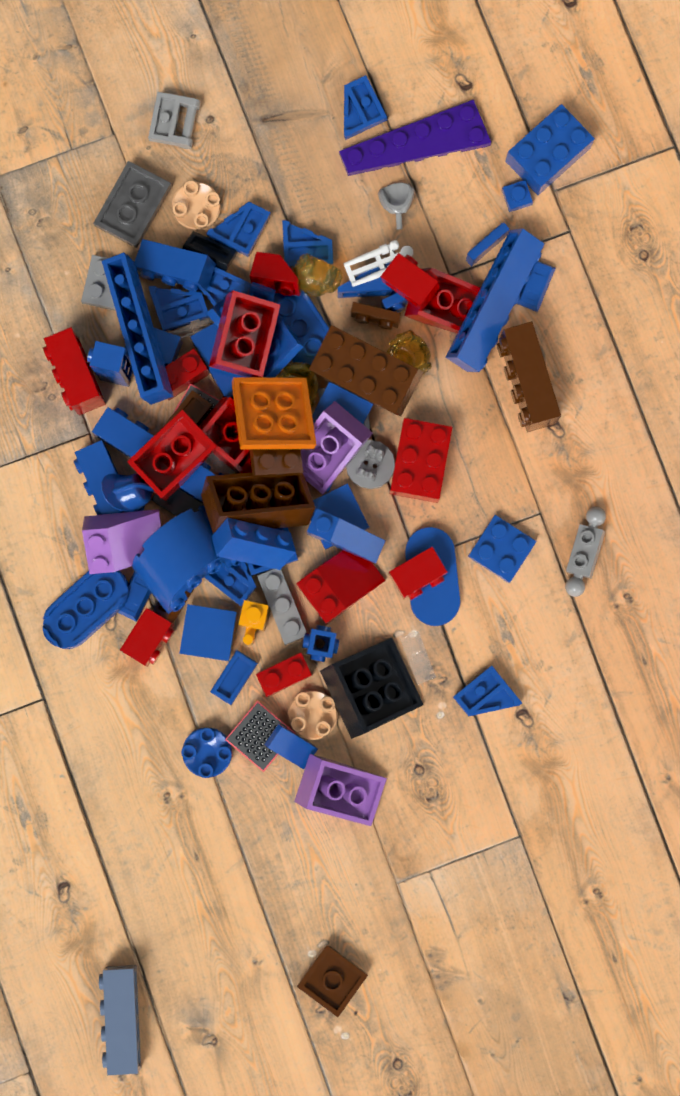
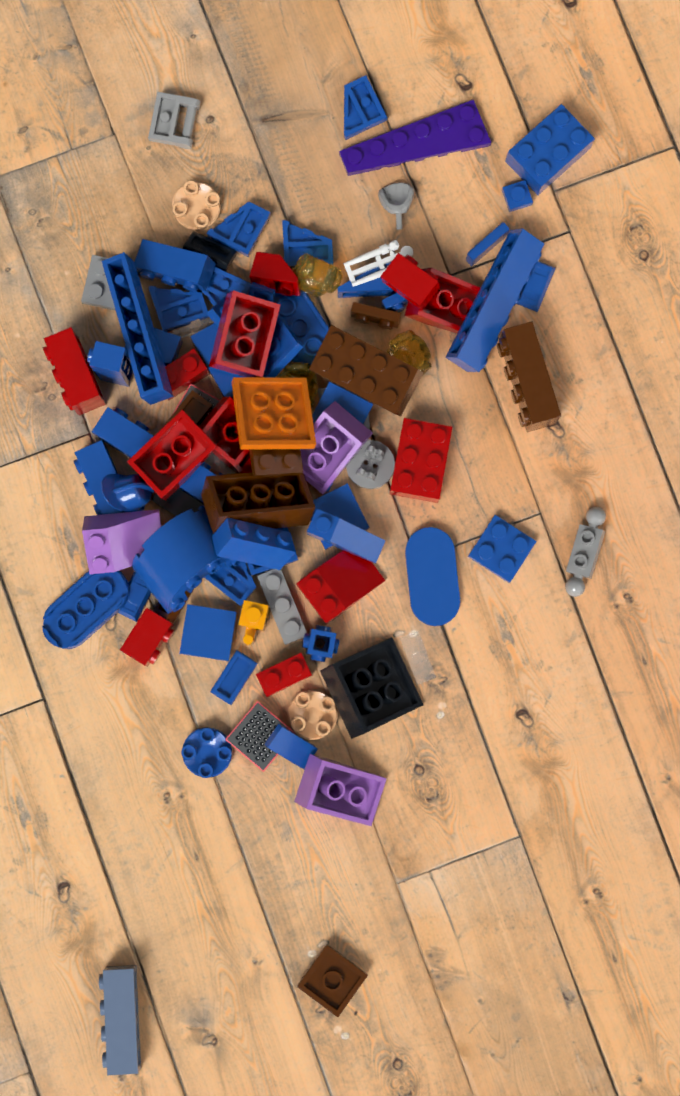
(132, 204): flat silver plate -> none
(418, 573): red brick -> none
(486, 694): blue wing -> none

